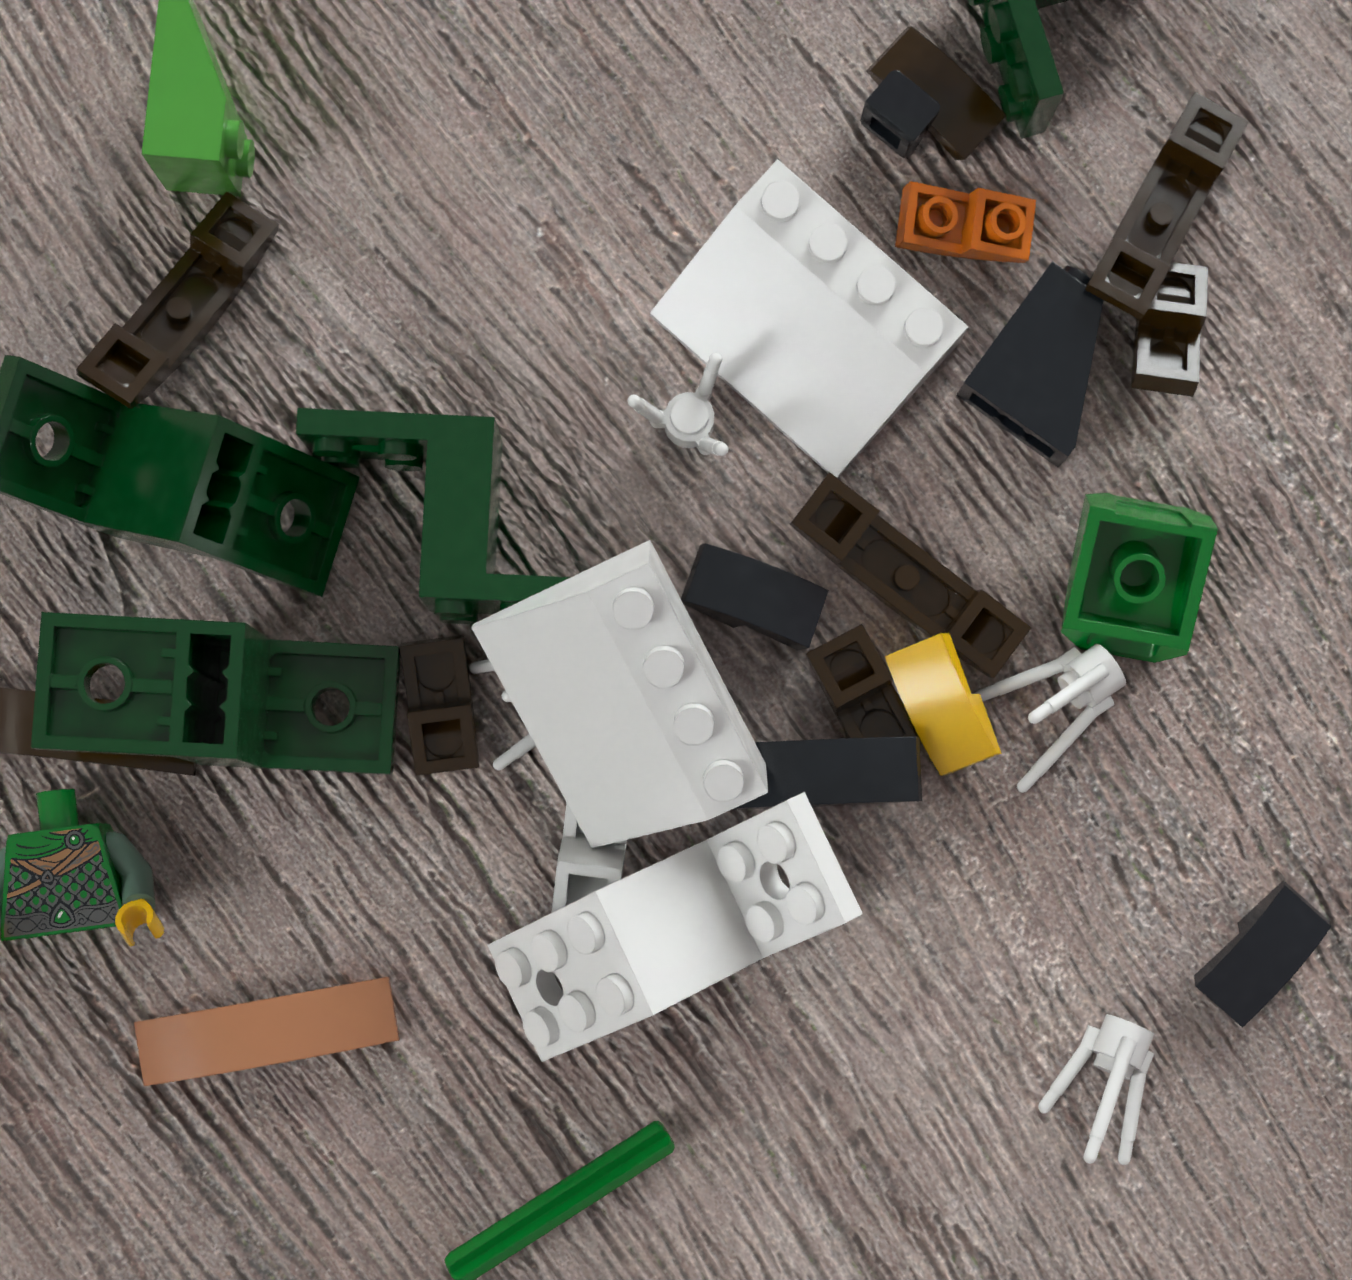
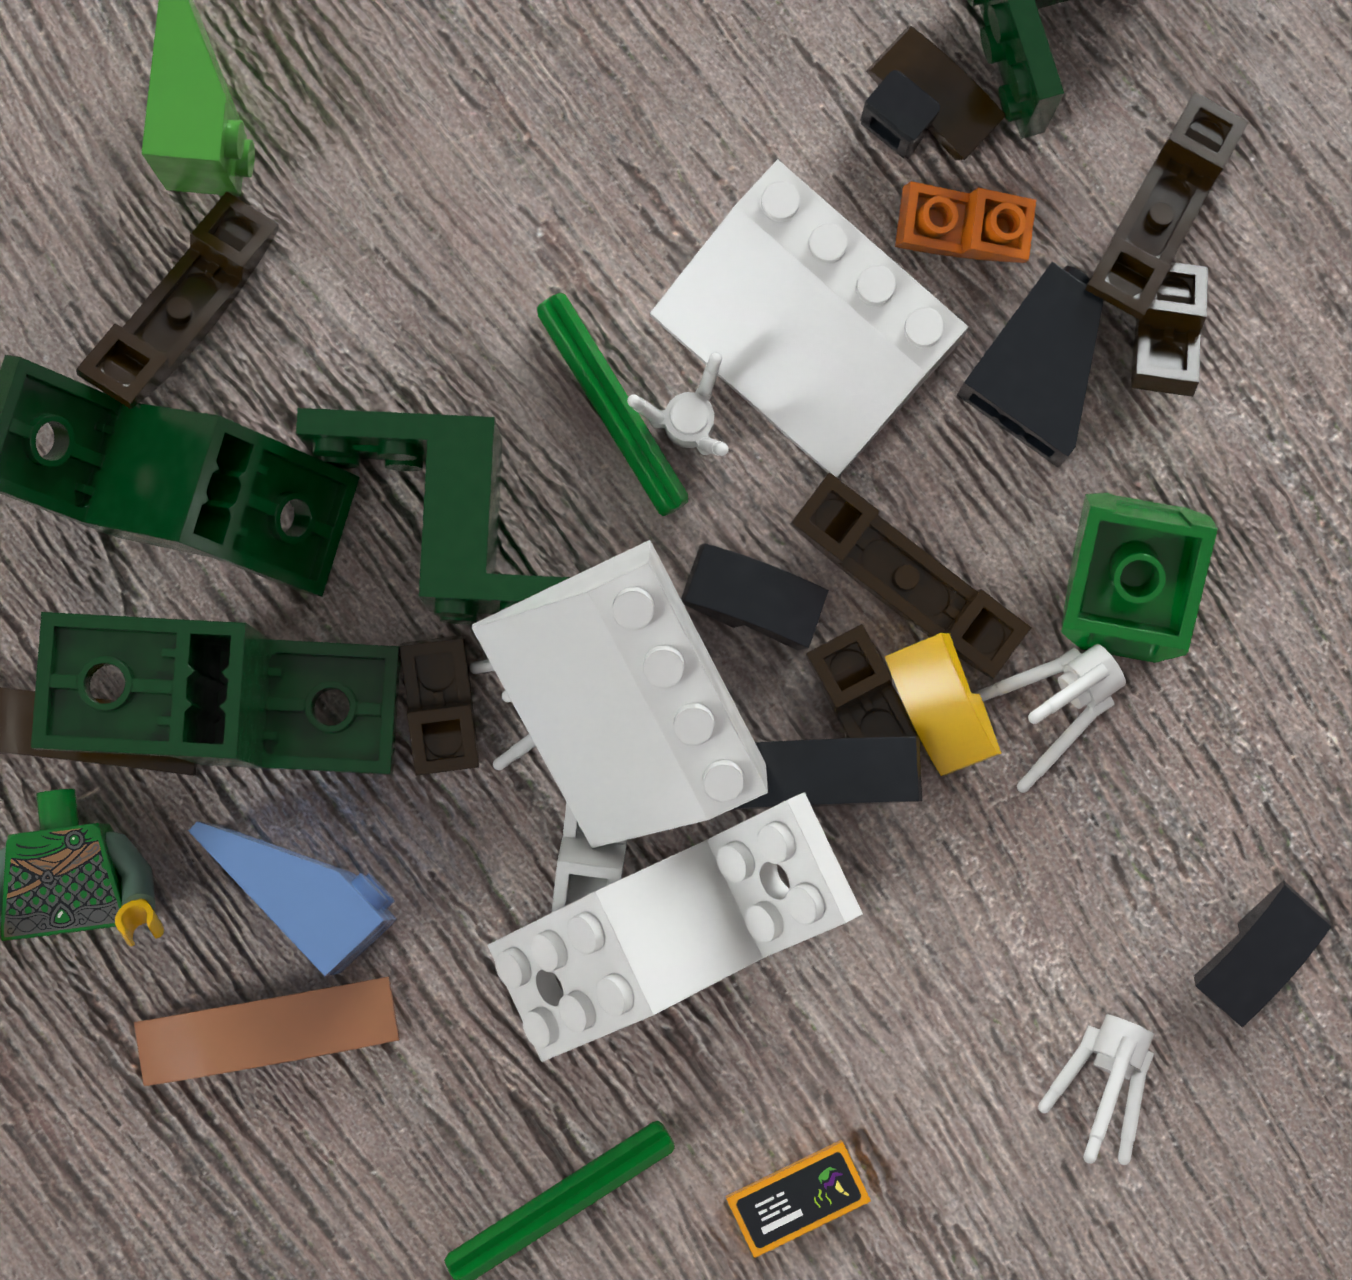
(315, 904): none -> medium blue slope
(611, 404): none -> green axle
(798, 1198): none -> tile

